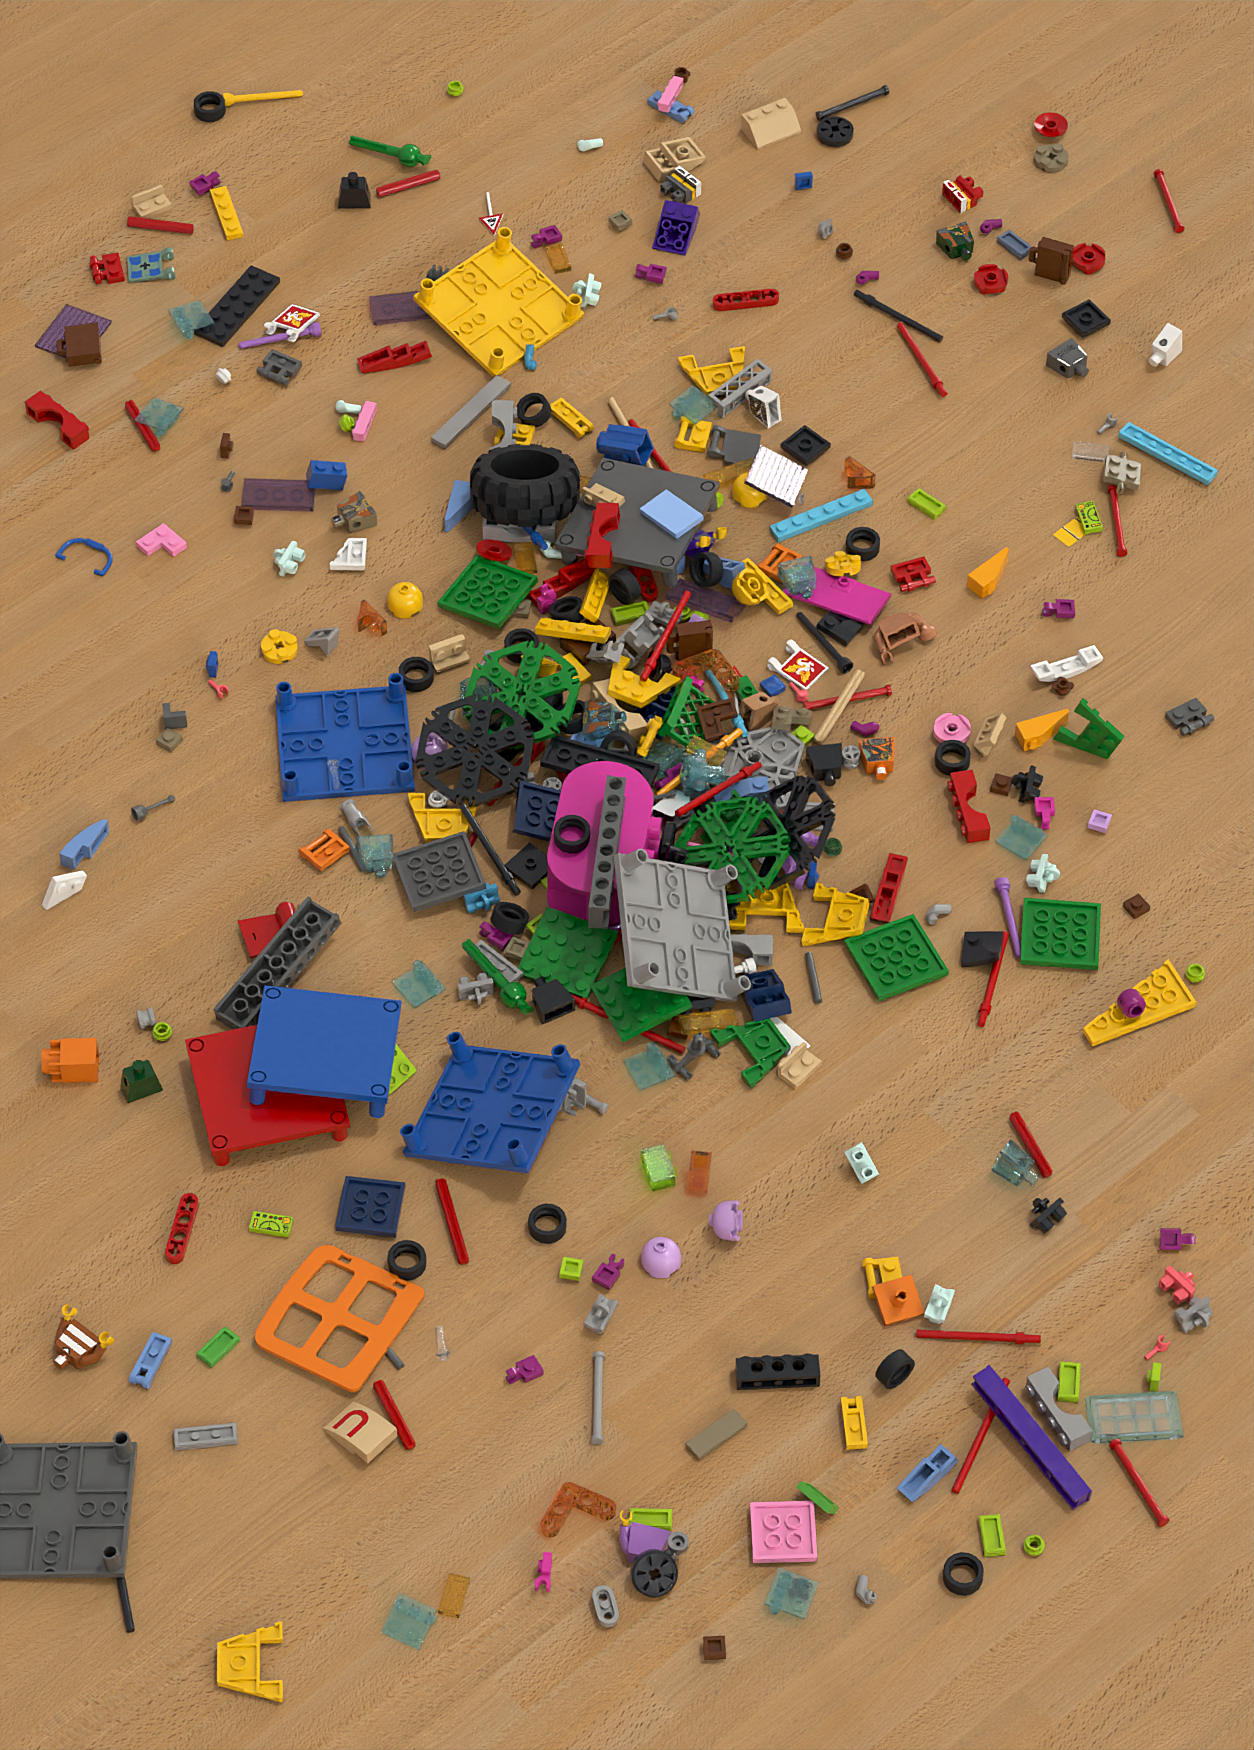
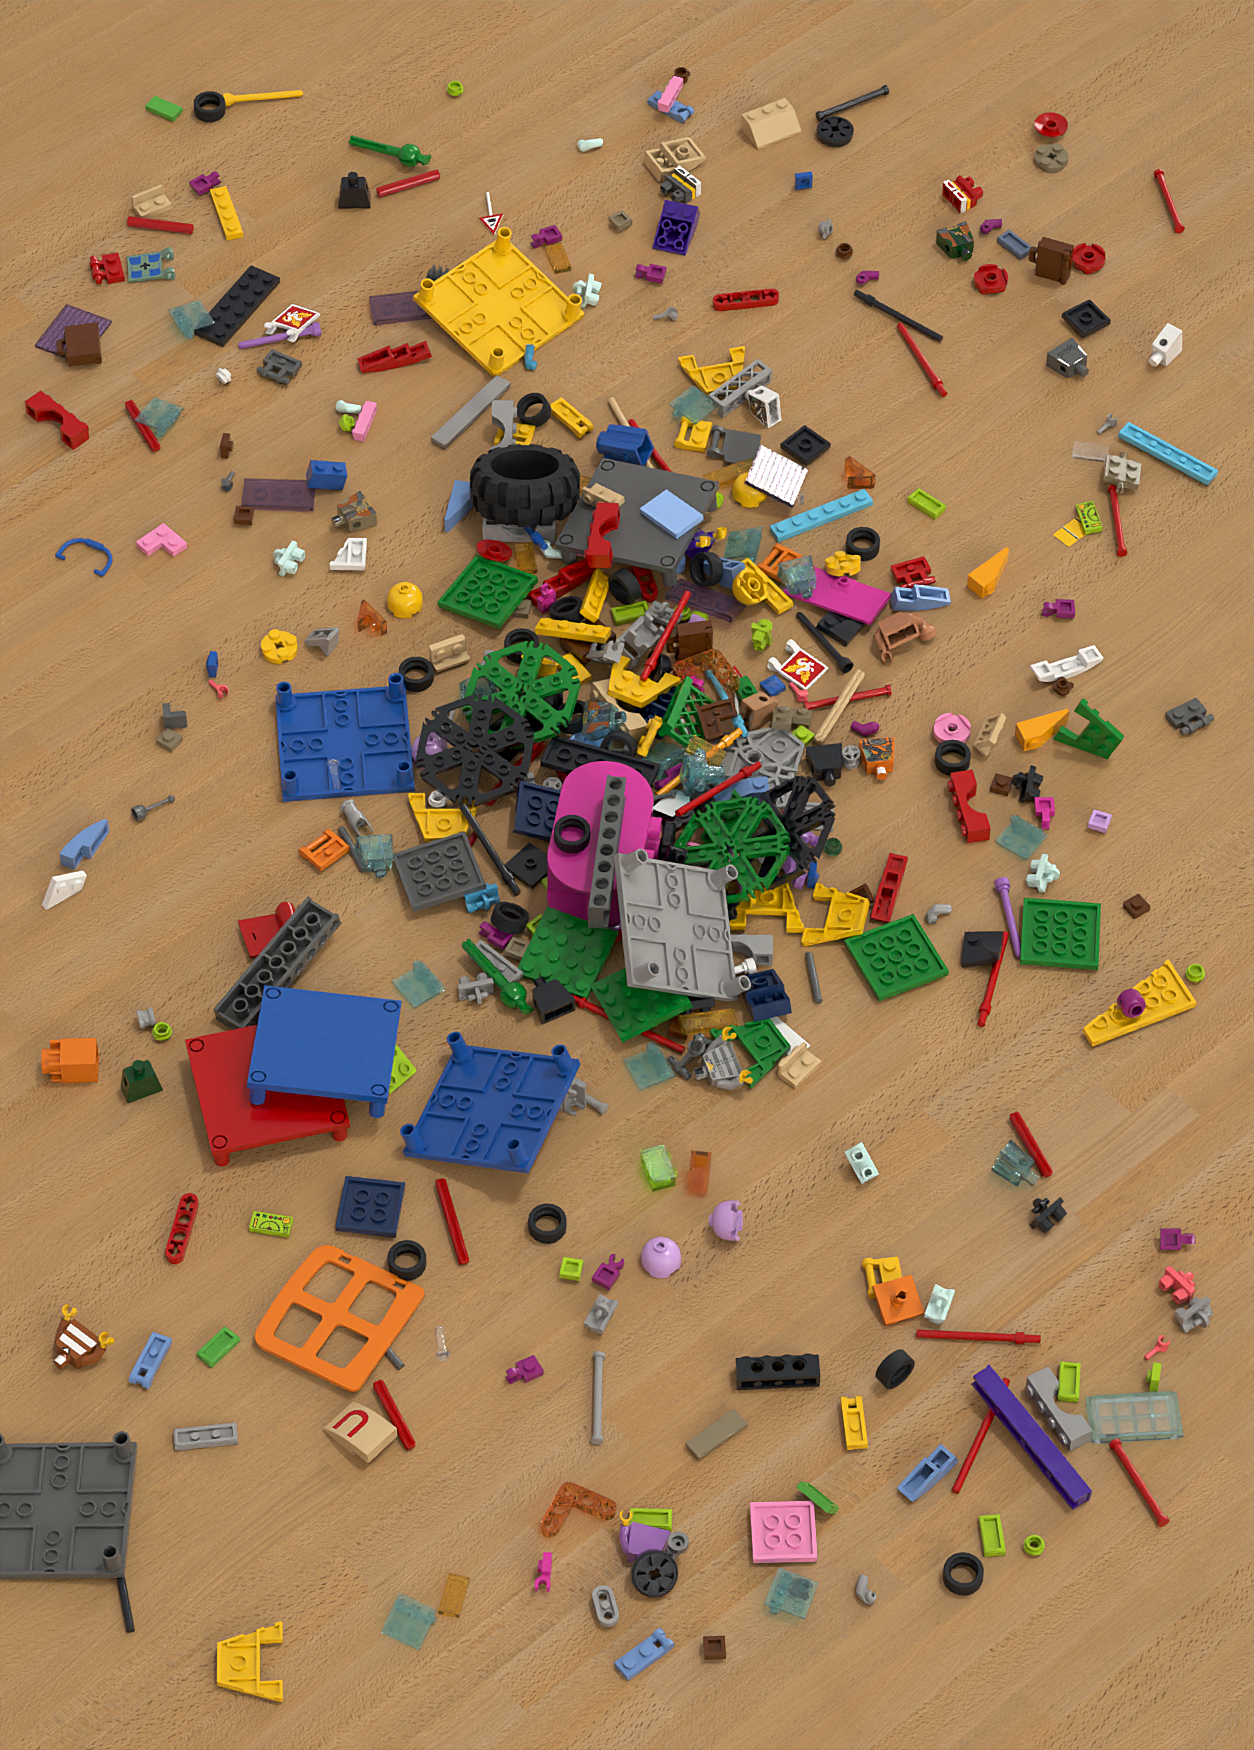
(164, 108): none -> bright green tile
(644, 1655): none -> medium blue plate
(721, 1064): none -> torso
(743, 543): none -> clear light blue hinge
(761, 634): none -> lime hips
(919, 598): none -> medium blue slope

